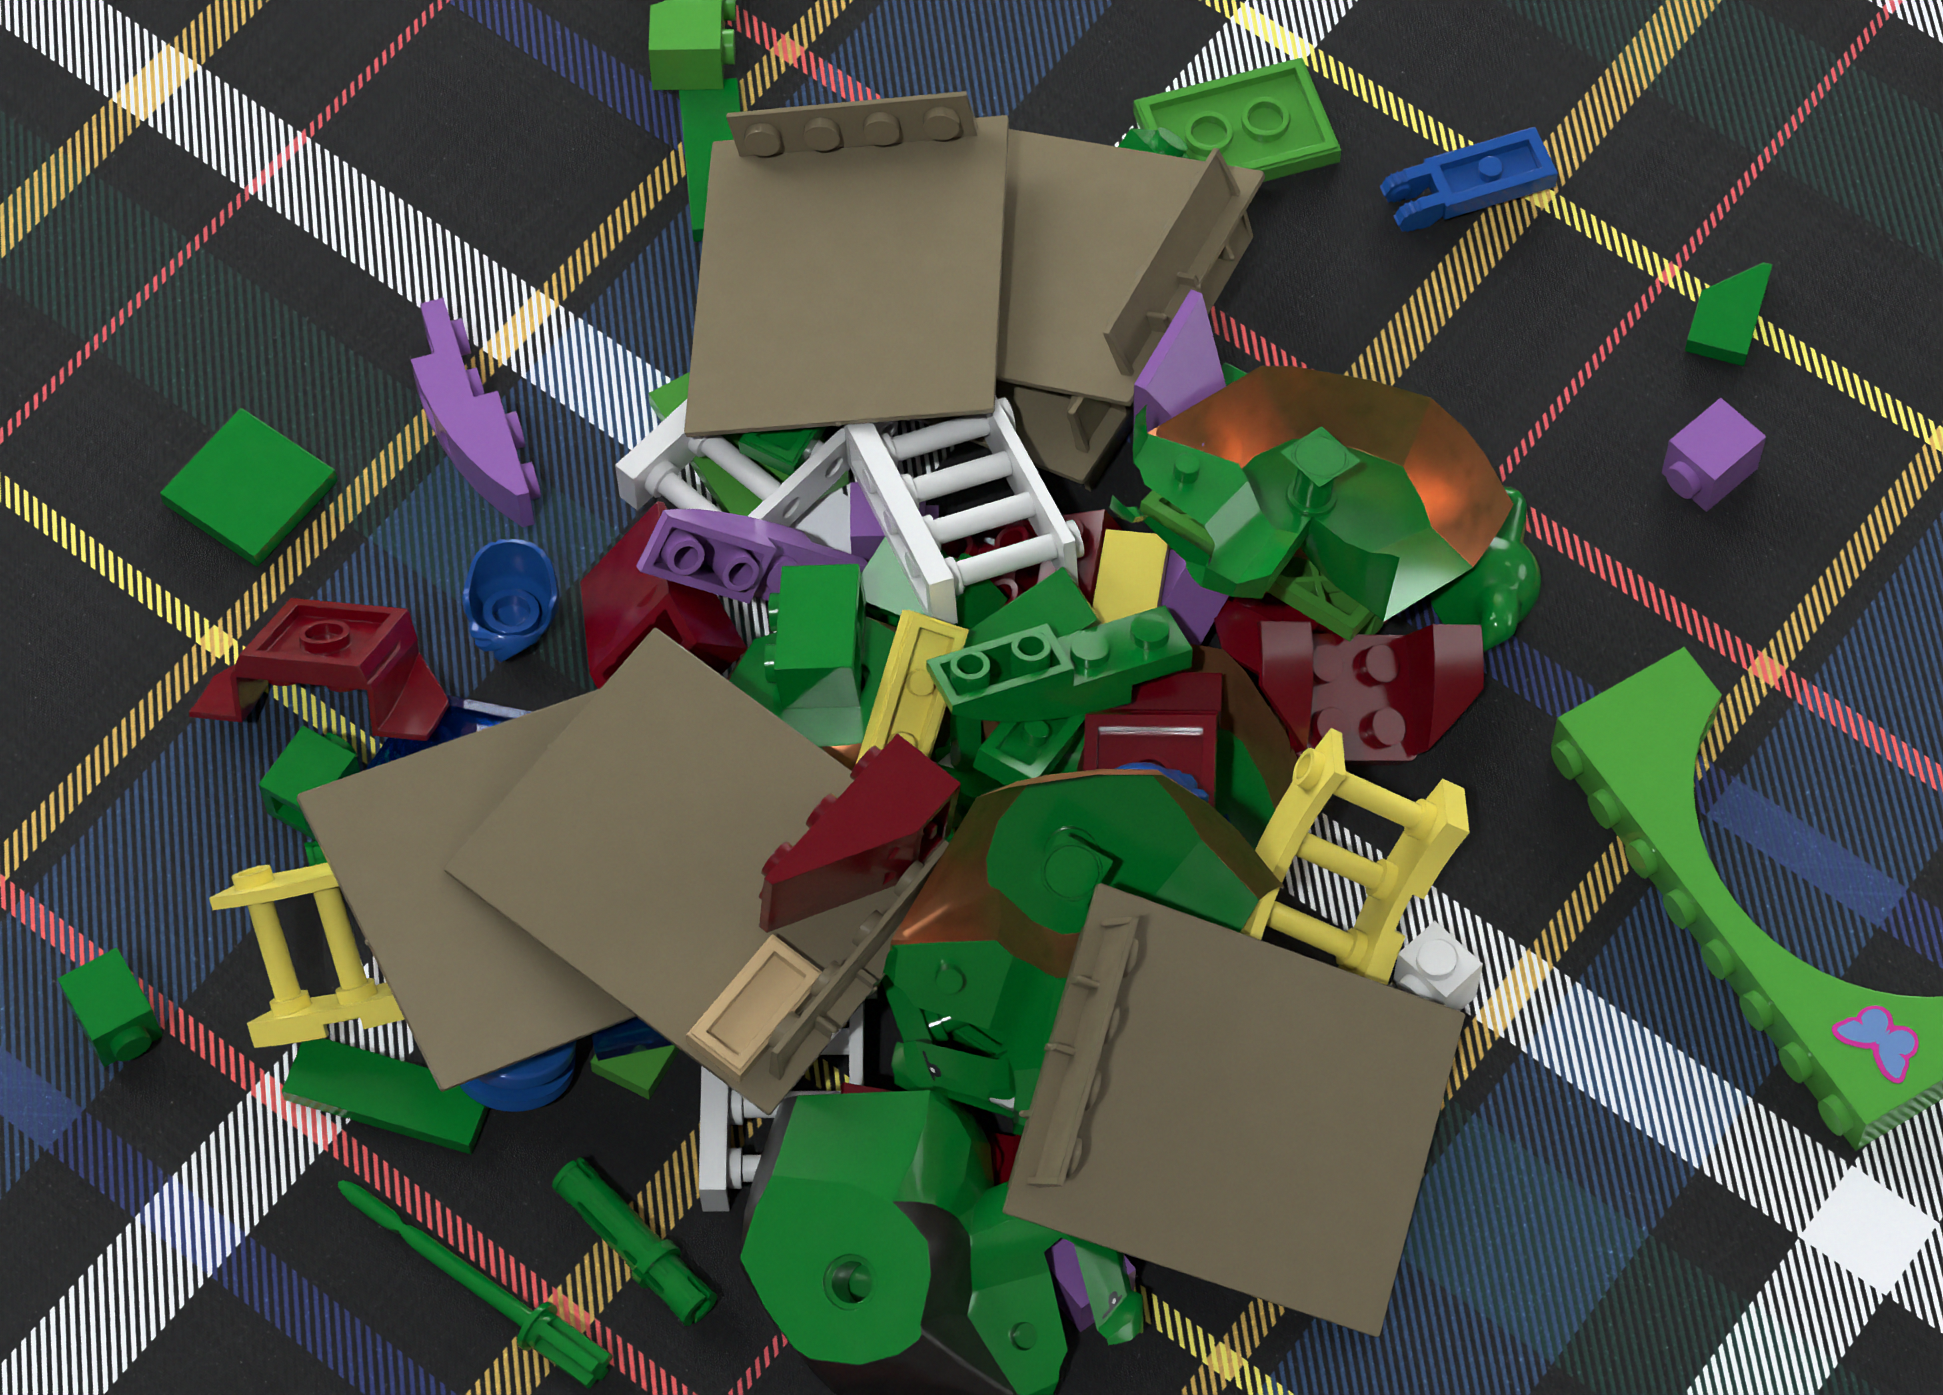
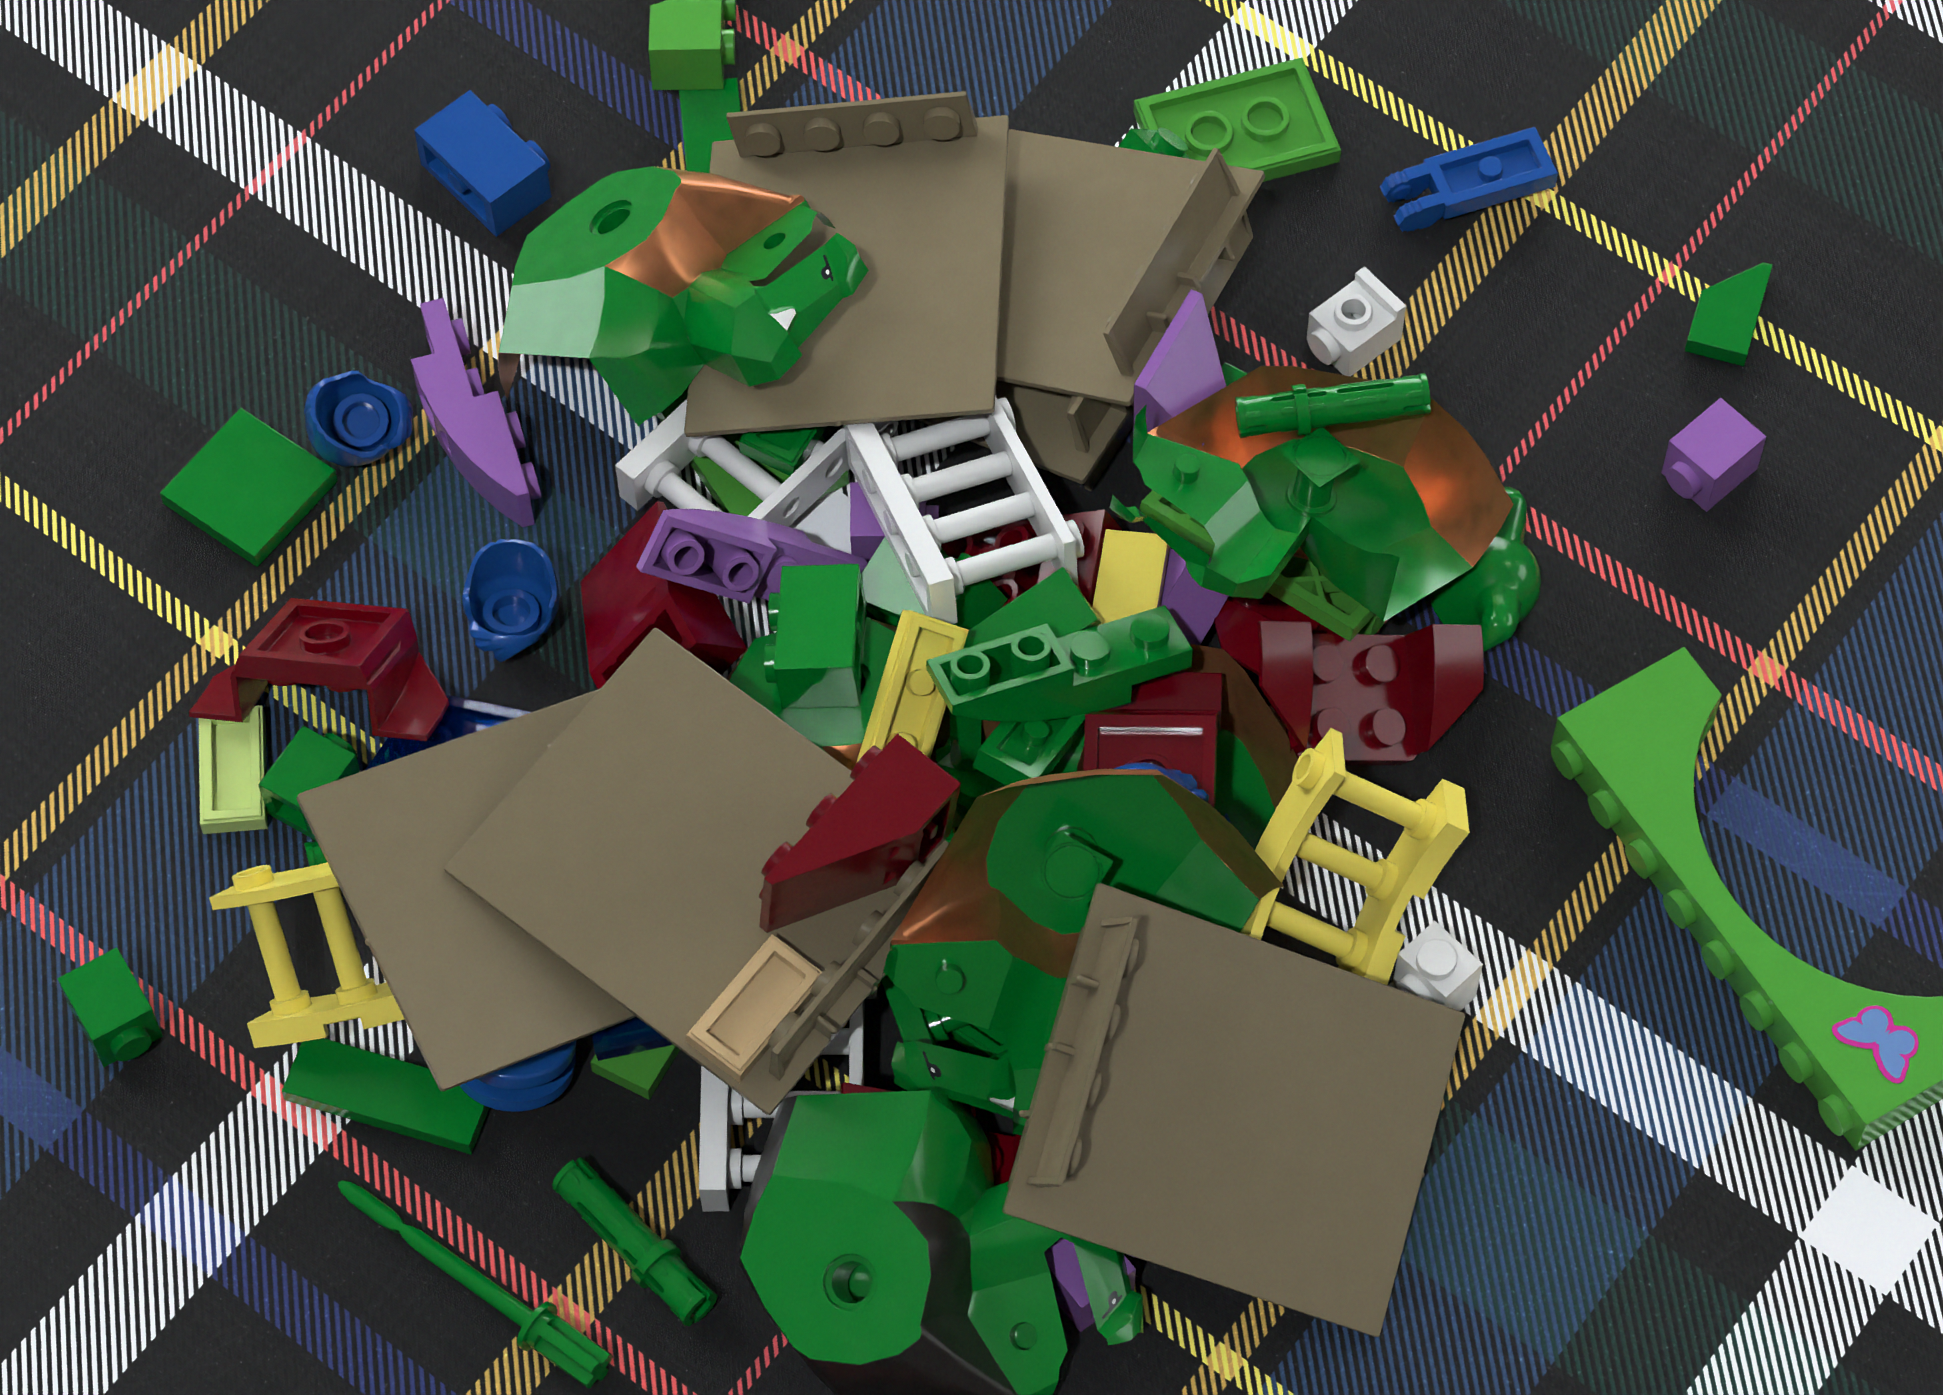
(229, 773): none -> yellowish green tile
(356, 419): none -> blue hair
(484, 162): none -> blue brick
(656, 284): none -> green piece
(1332, 405): none -> green pin
(1356, 324): none -> white brick

